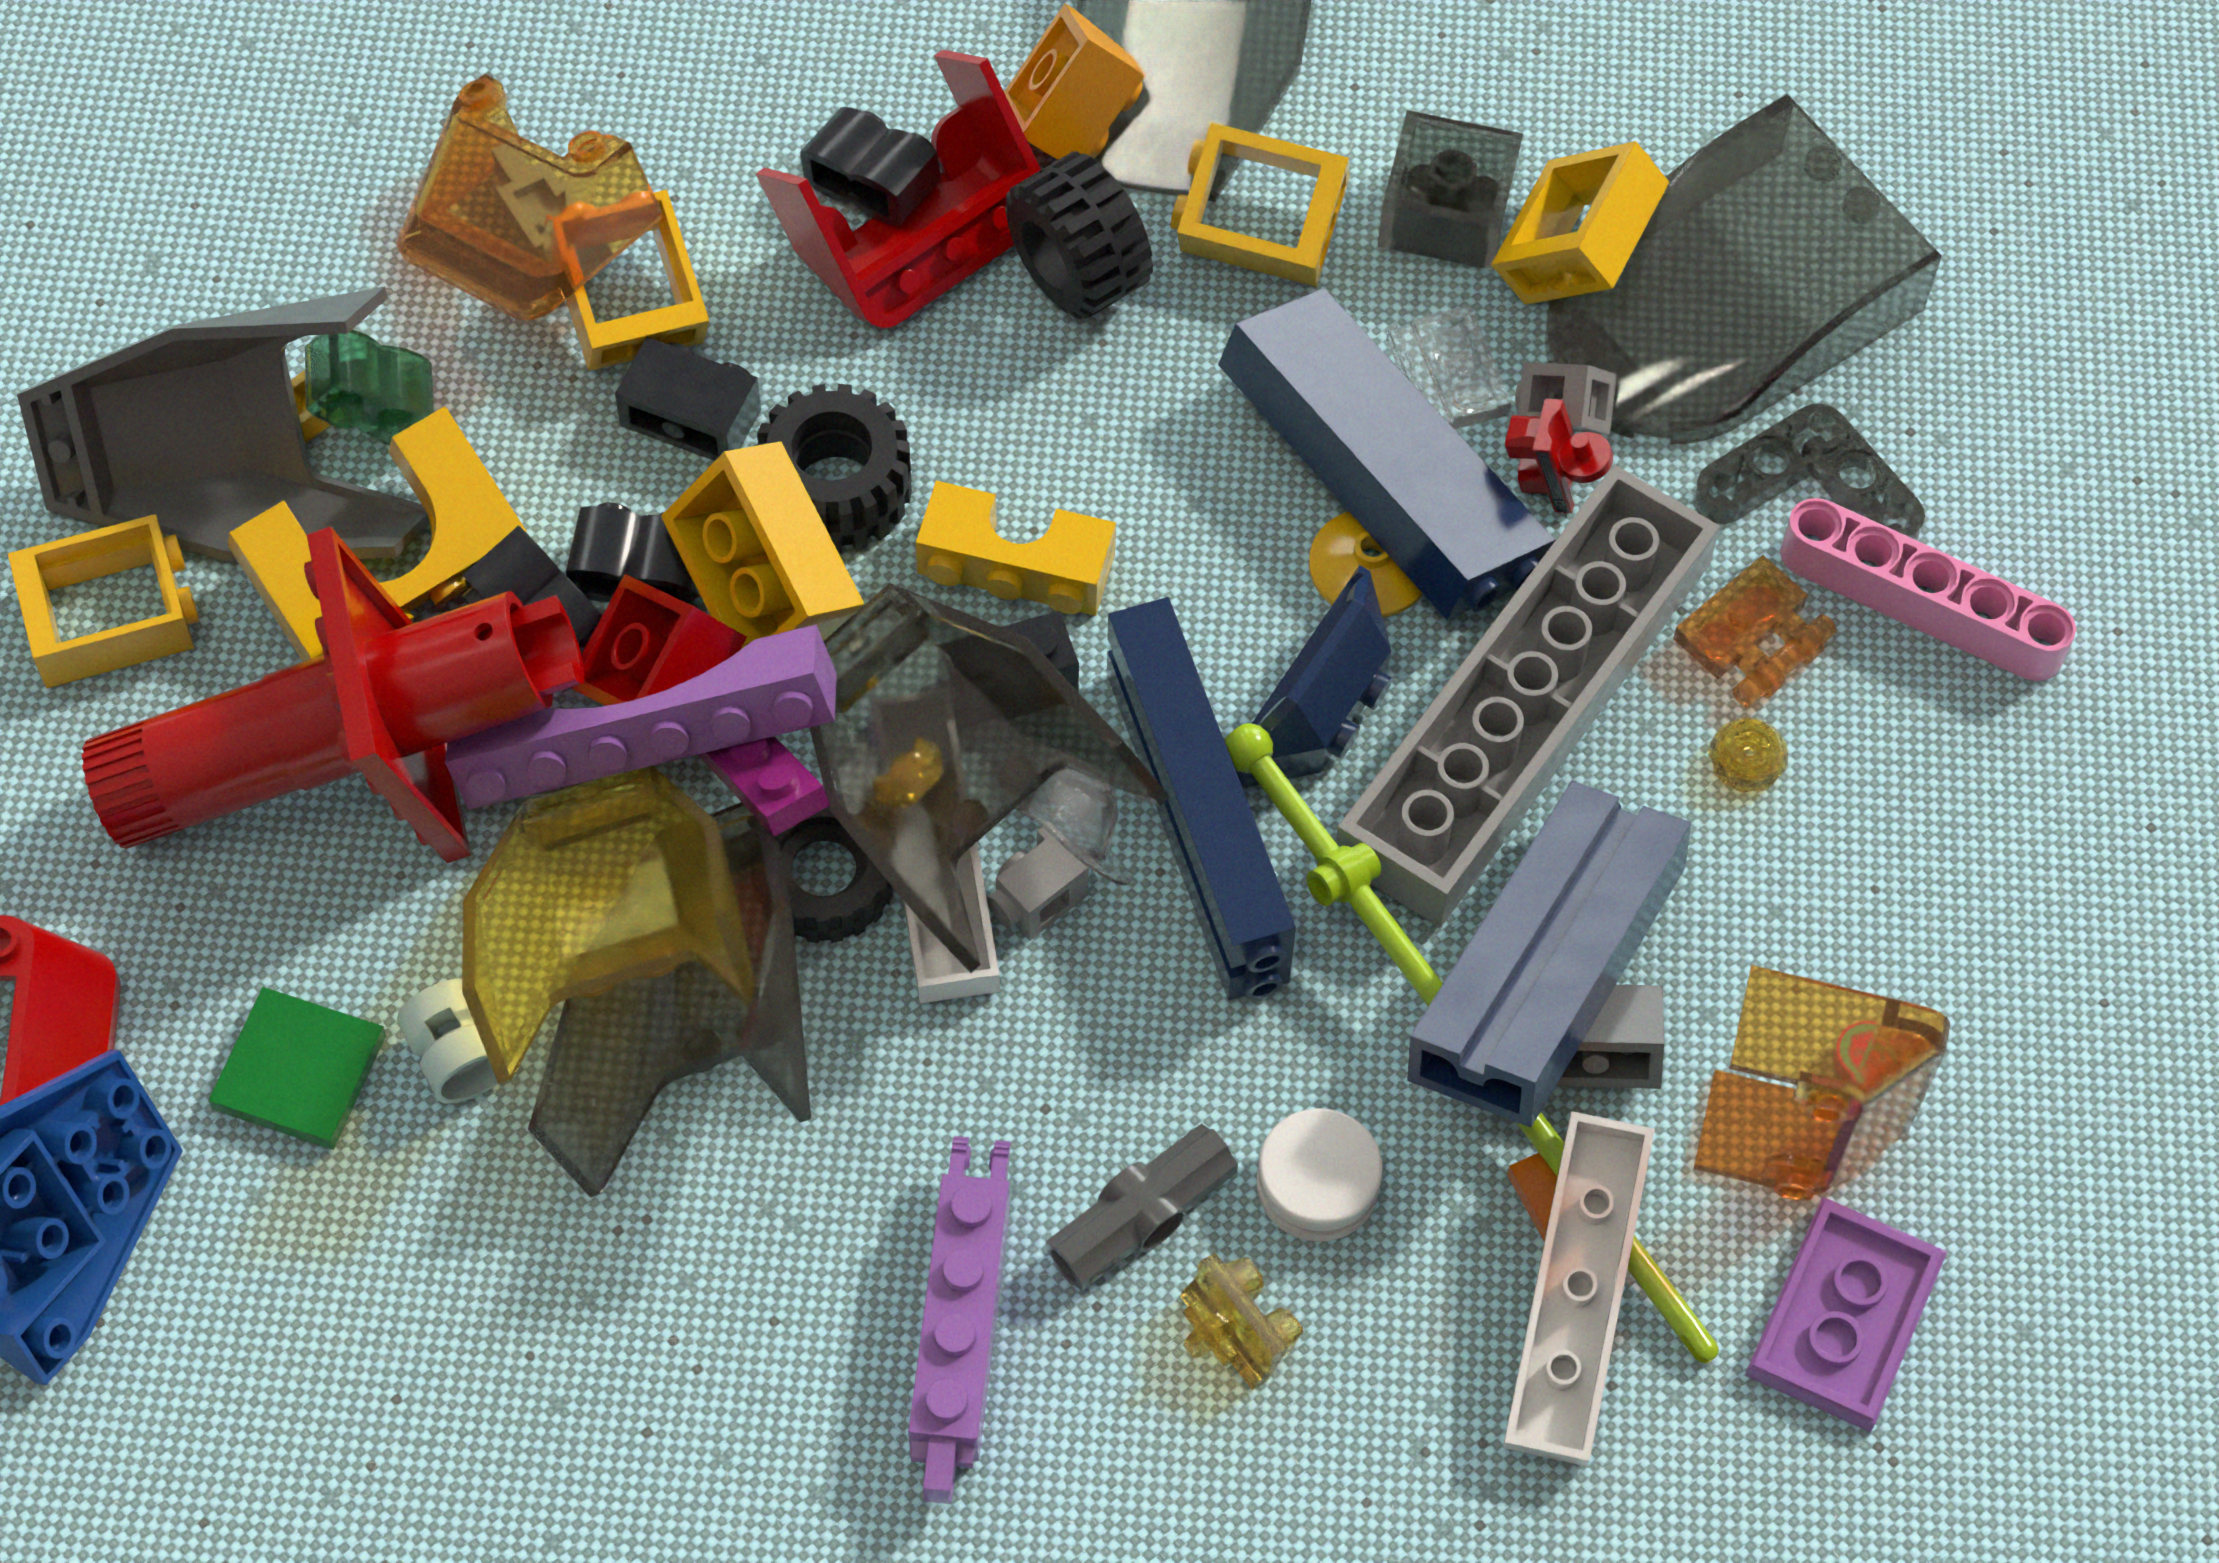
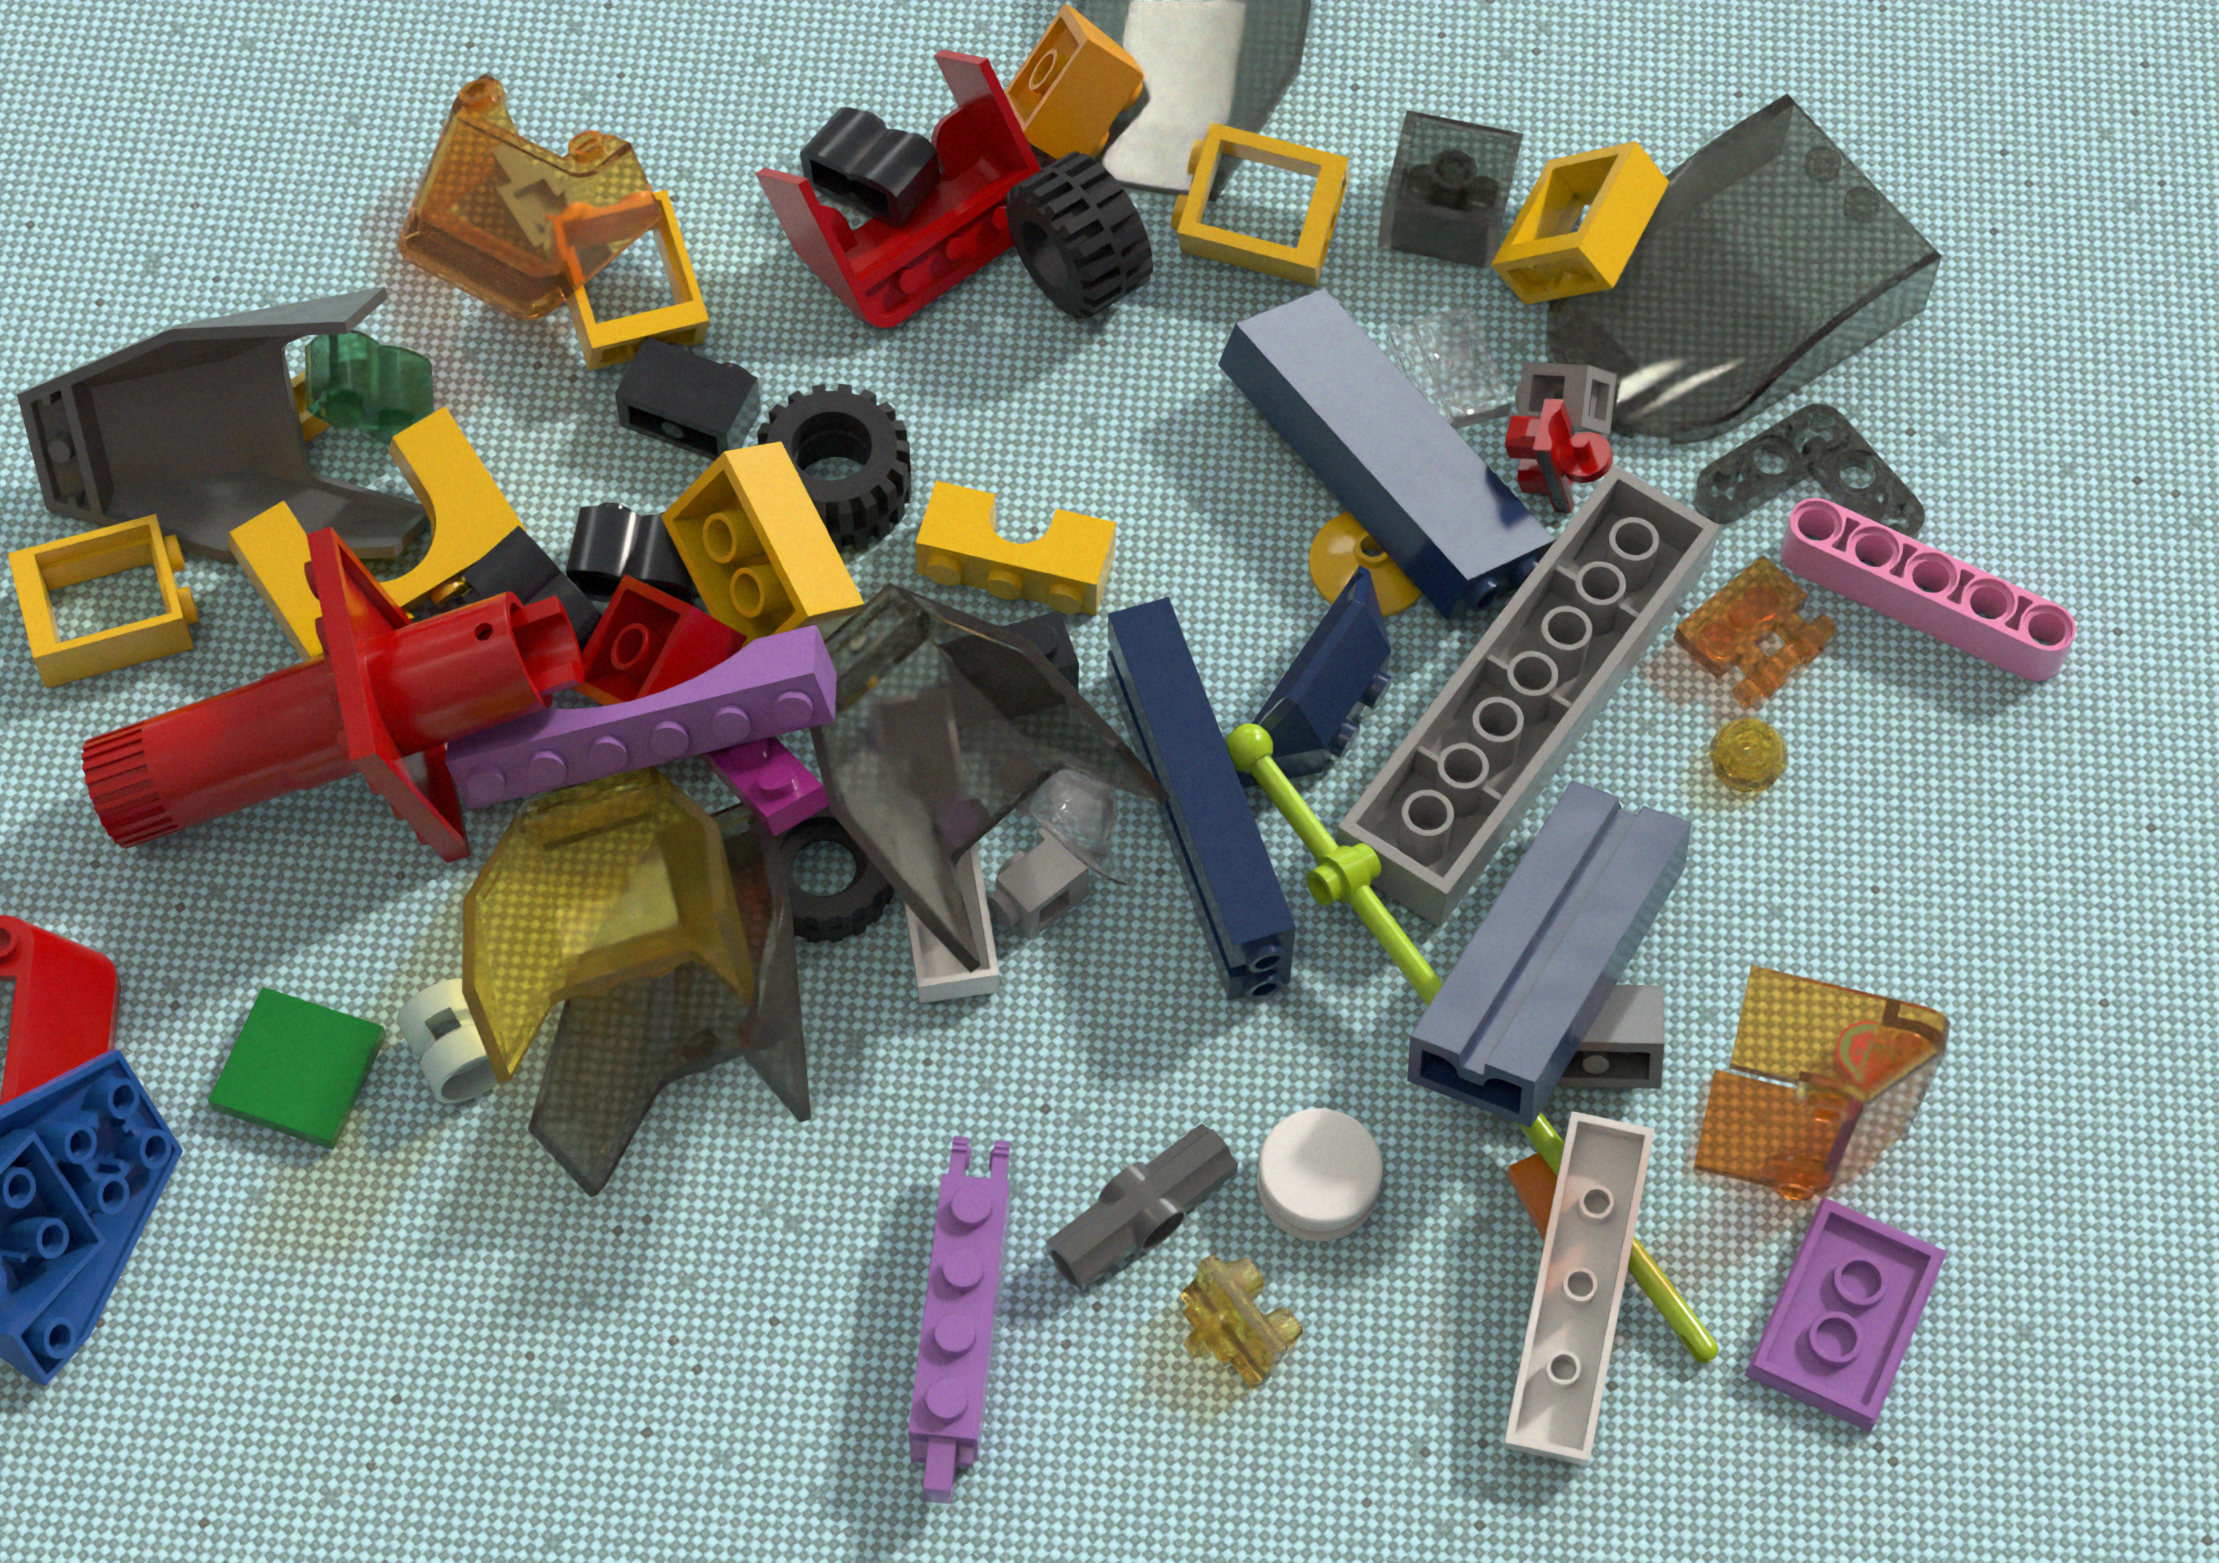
(910, 775): clear yellow plate -> none

